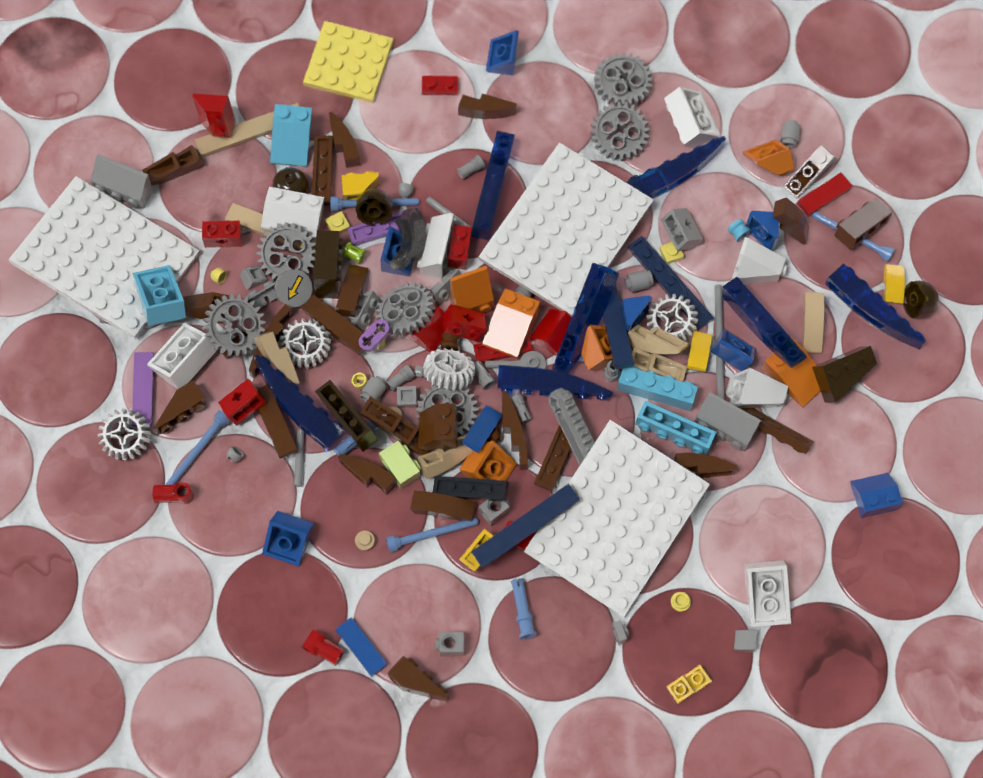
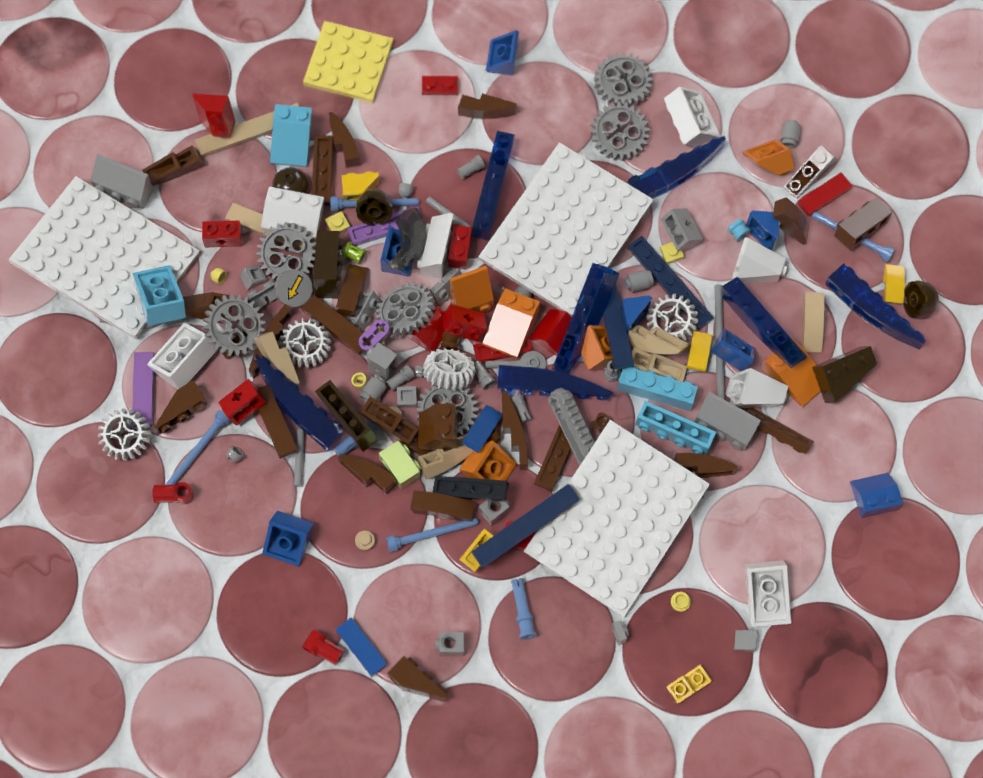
(382, 361): none -> light grey brick
(601, 417): none -> reddish brown plate

